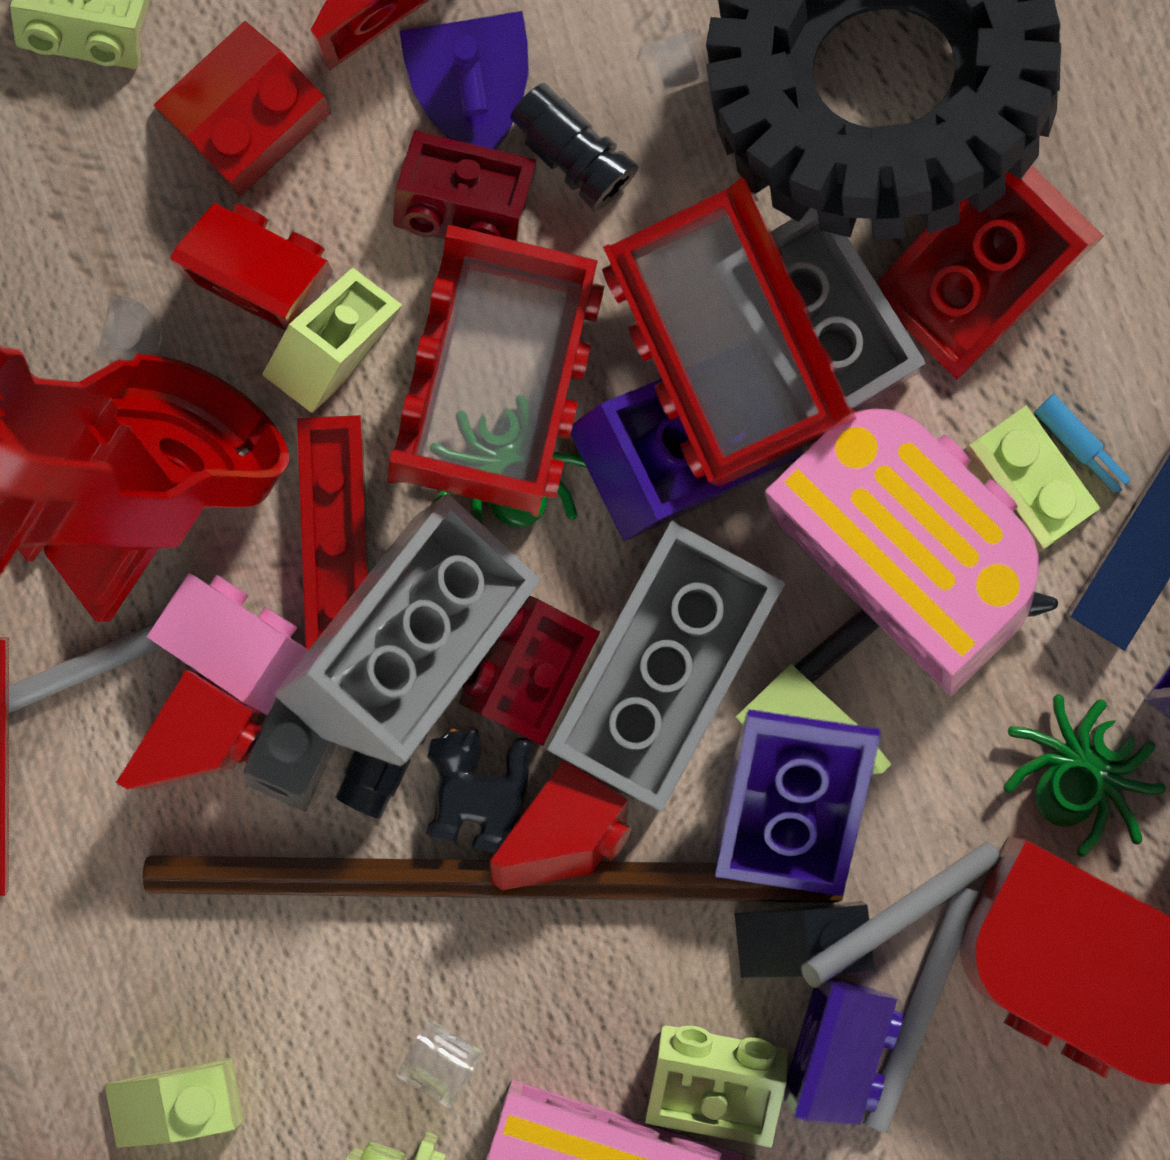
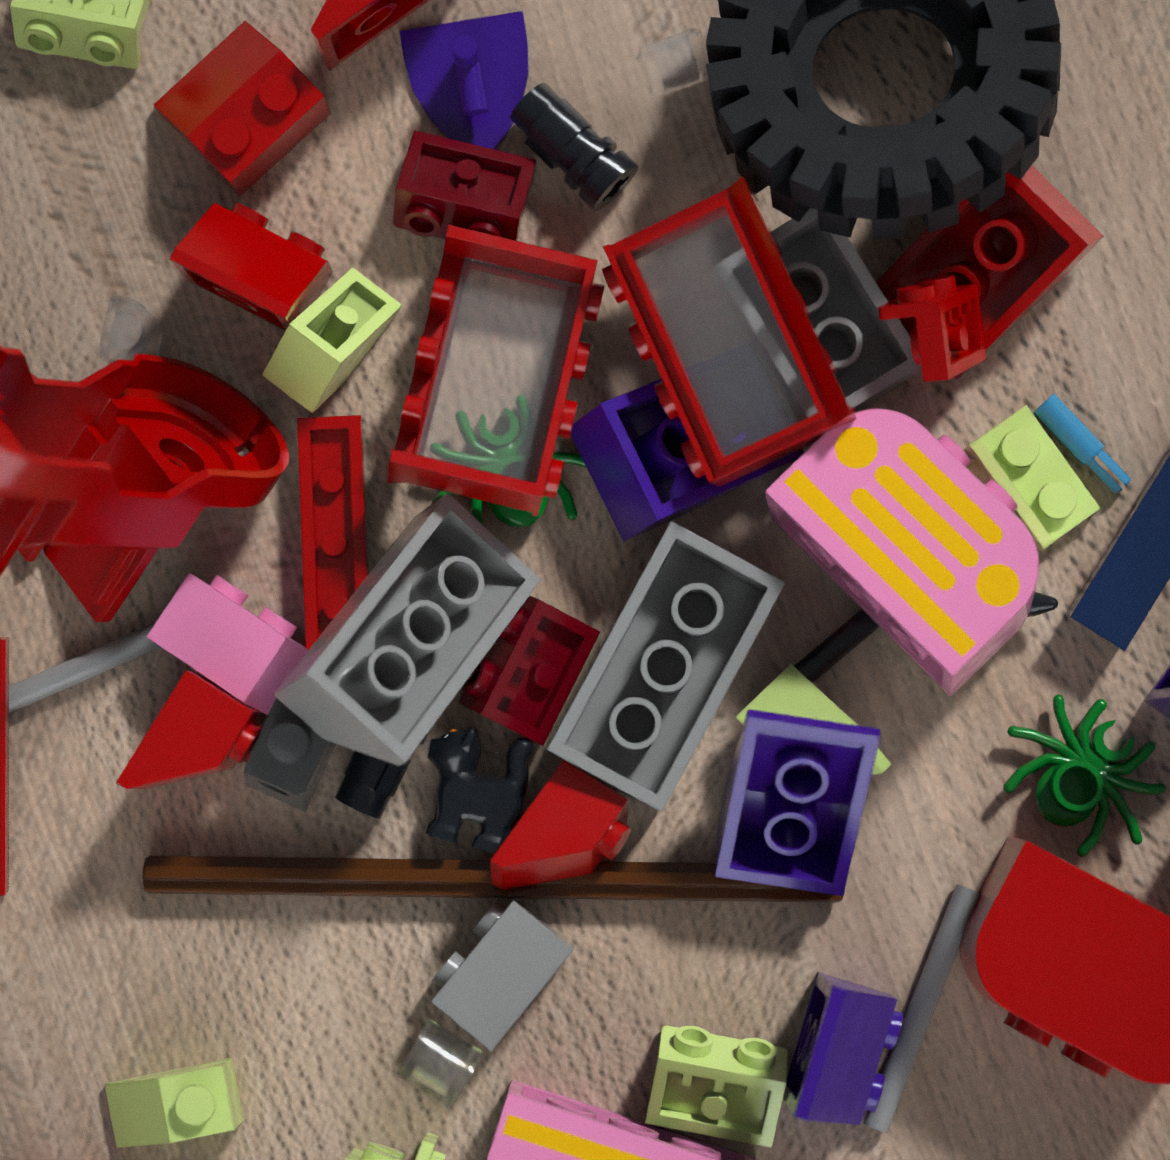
(501, 972): none -> light grey brick
(785, 939): black slope -> none
(900, 915): light grey bar -> none
(947, 326): none -> red bracket

